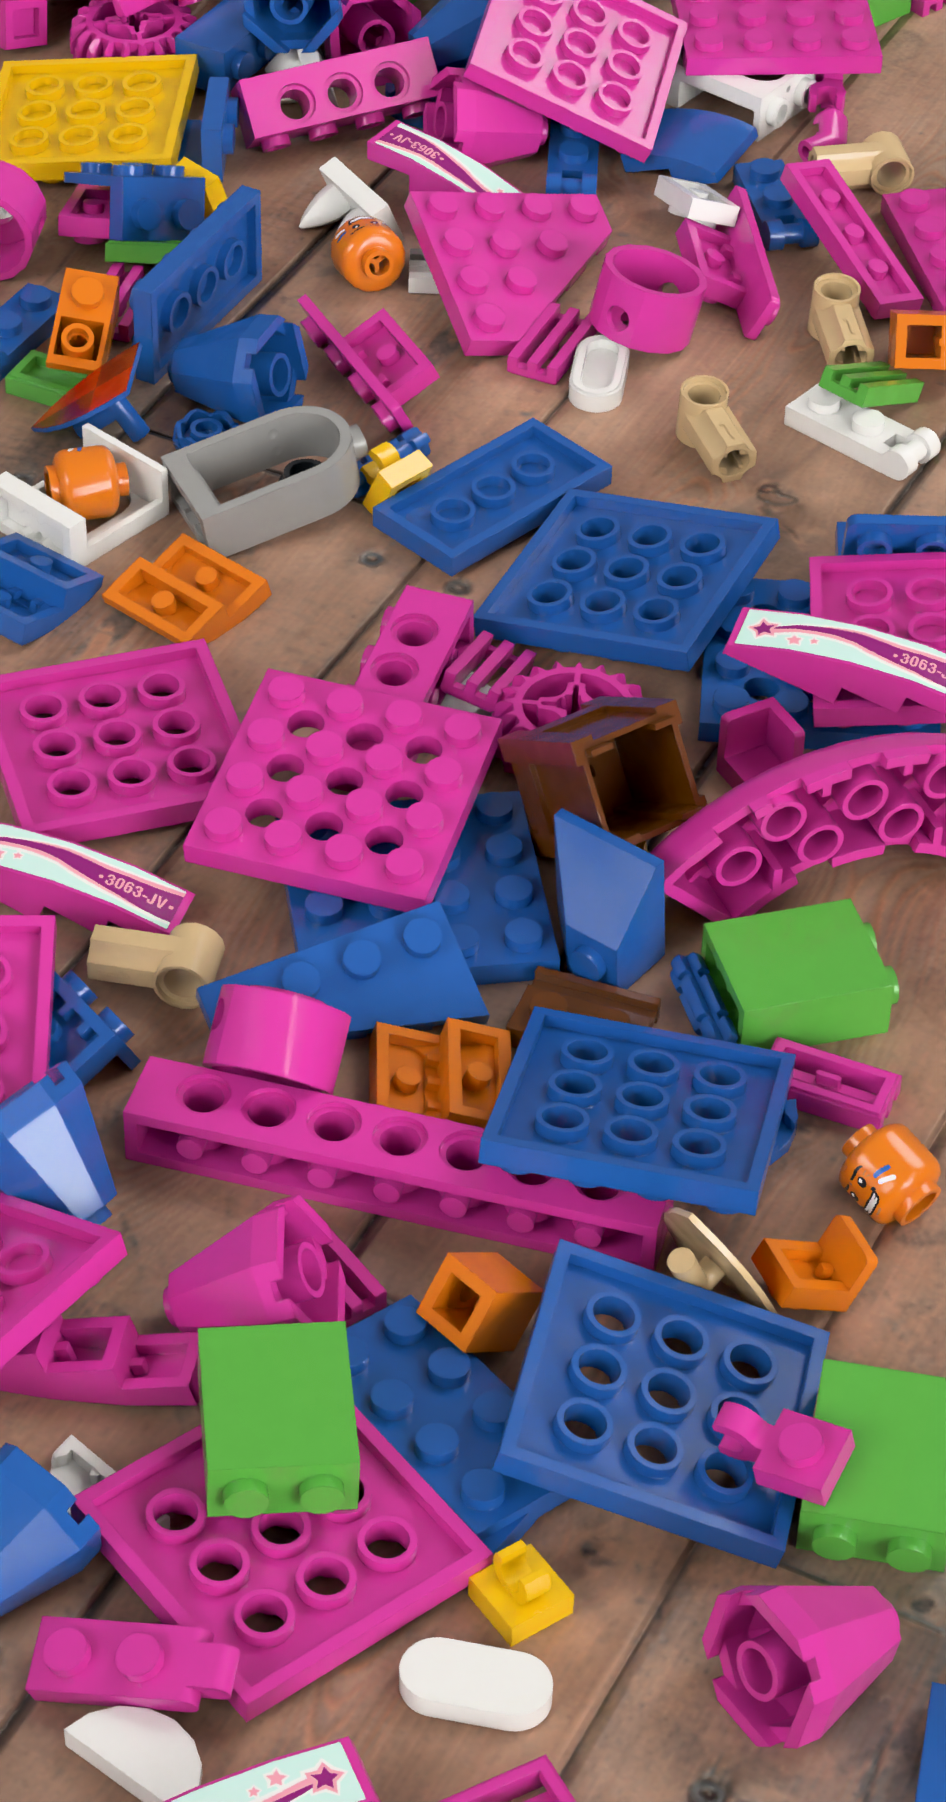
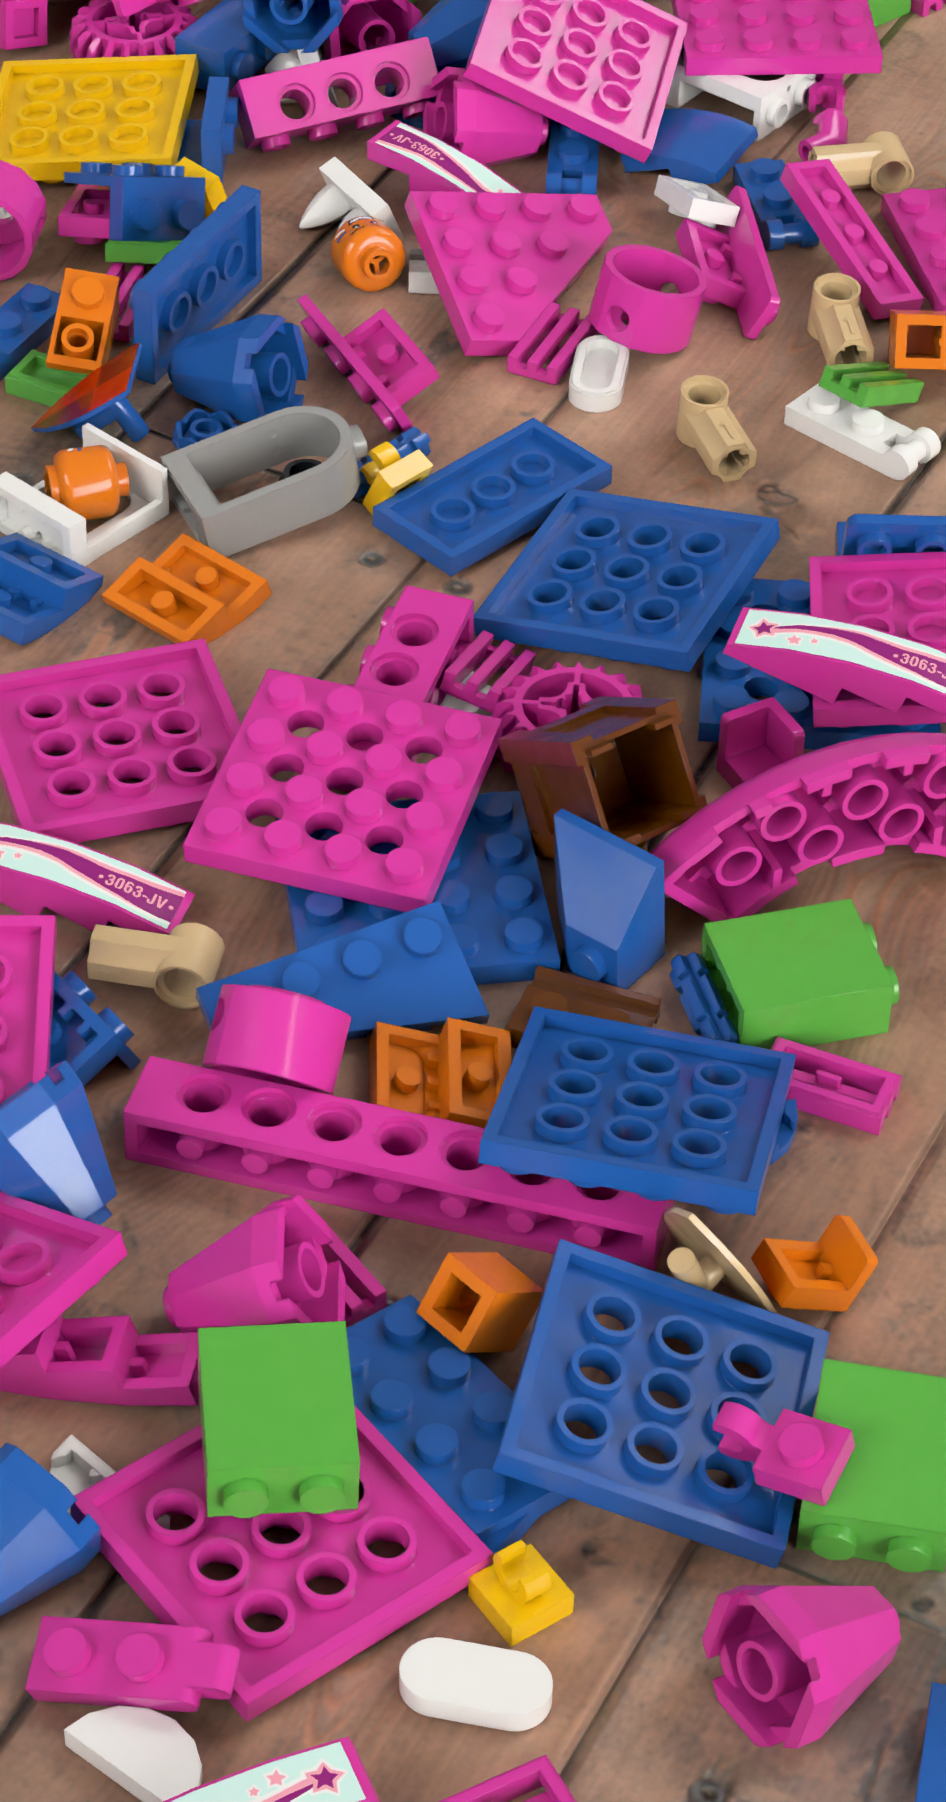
(890, 1173): orange head -> none

